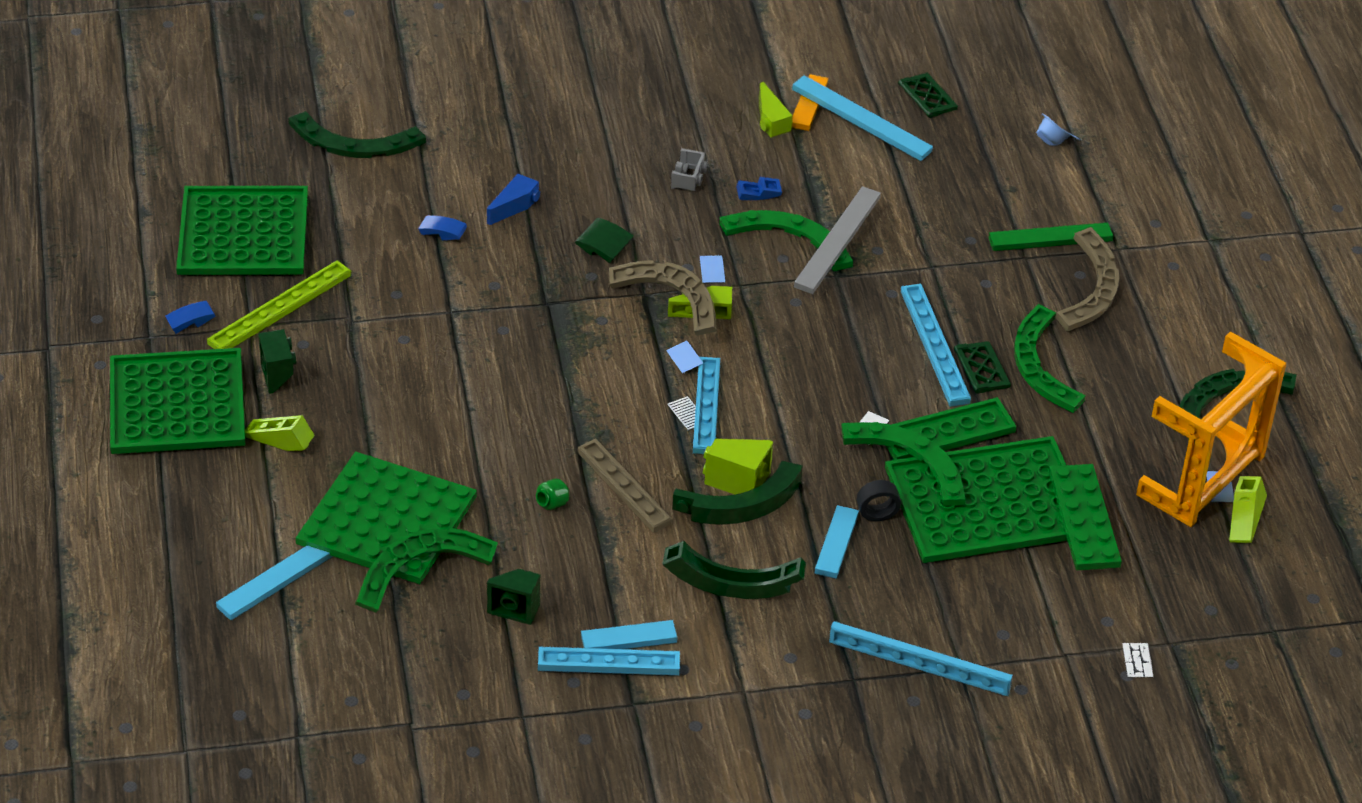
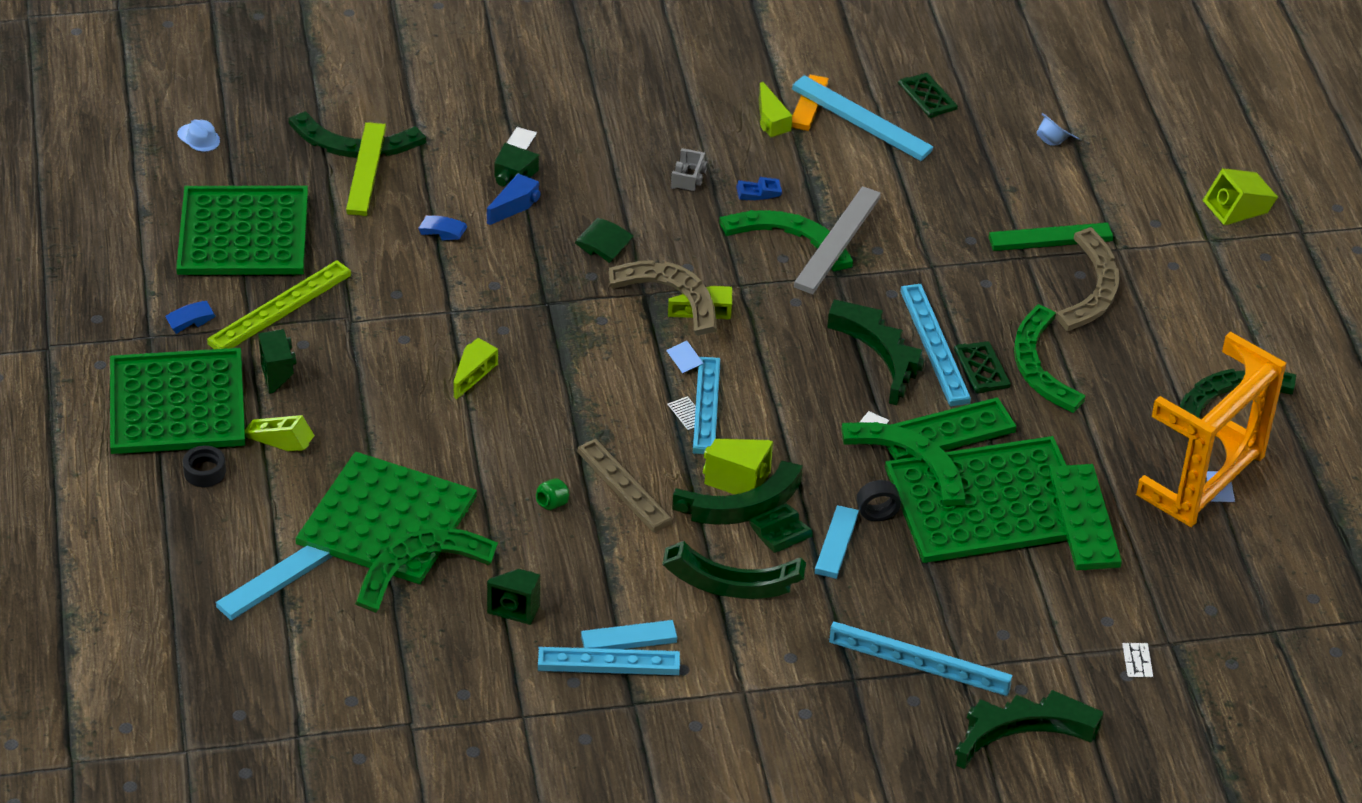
(199, 135): none -> light blue piece
(204, 454): none -> black tyre
(366, 169): none -> lime tile
(475, 363): none -> lime slope
(514, 161): none -> dark green torso
(521, 138): none -> white sticker
(712, 269): light blue sticker -> none
(780, 528): none -> dark green slope
(870, 328): none -> dark green arch
(1053, 714): none -> dark green arch
(1239, 196): none -> lime slope
(1247, 508): lime slope -> none

